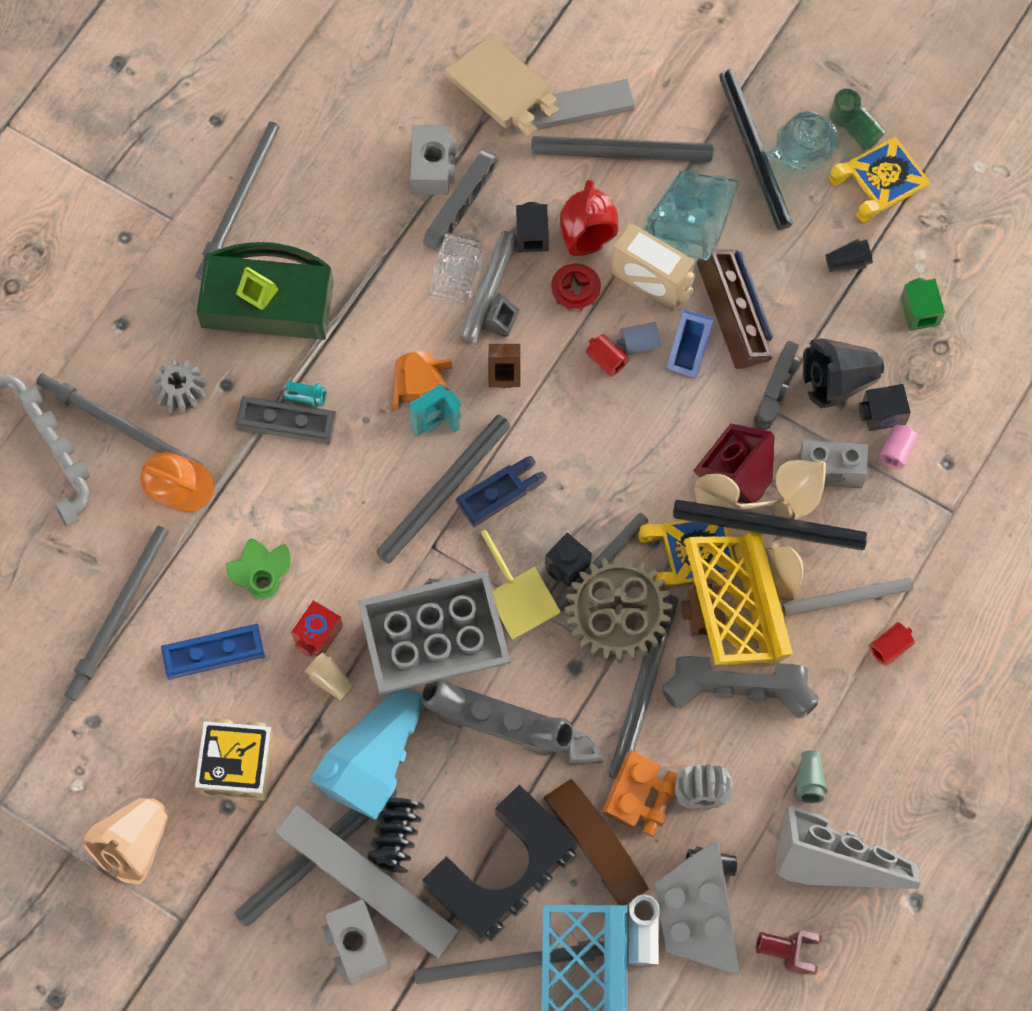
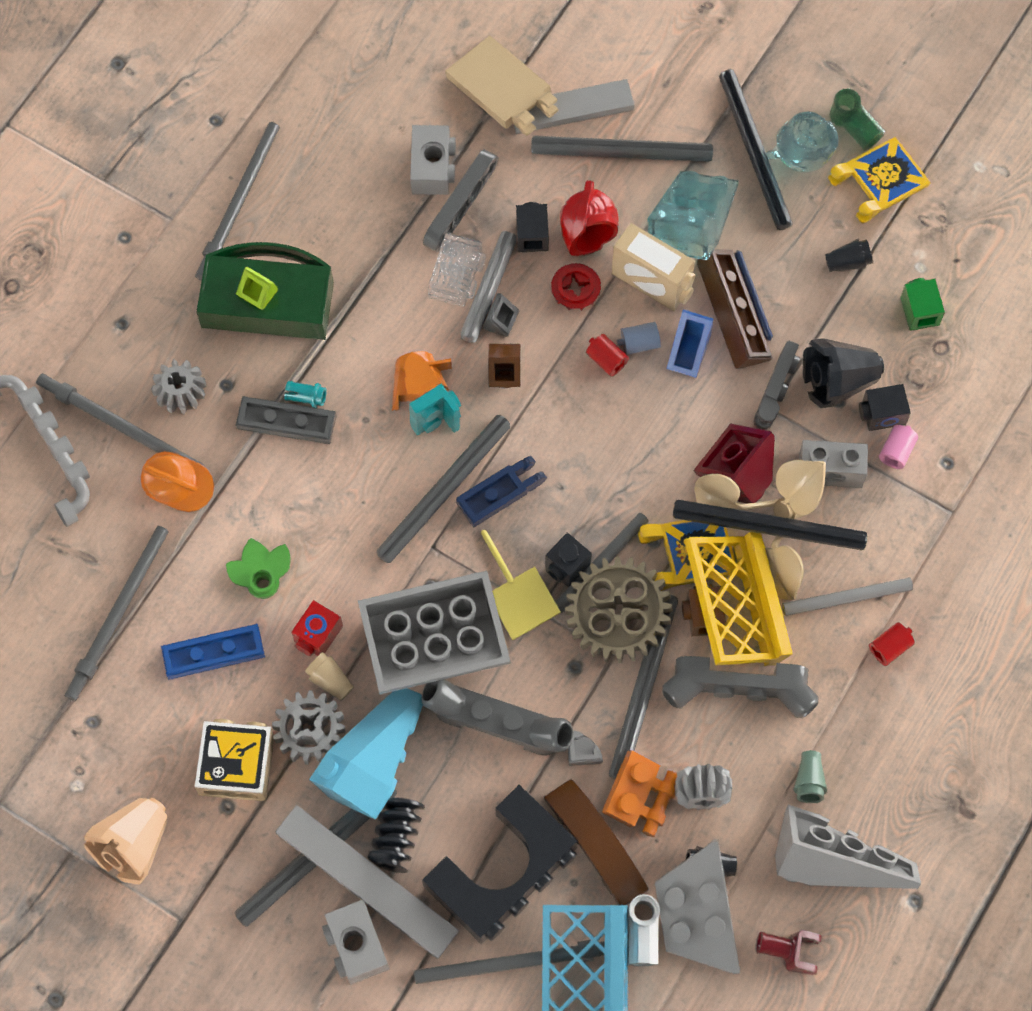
(317, 717): none -> light grey gear

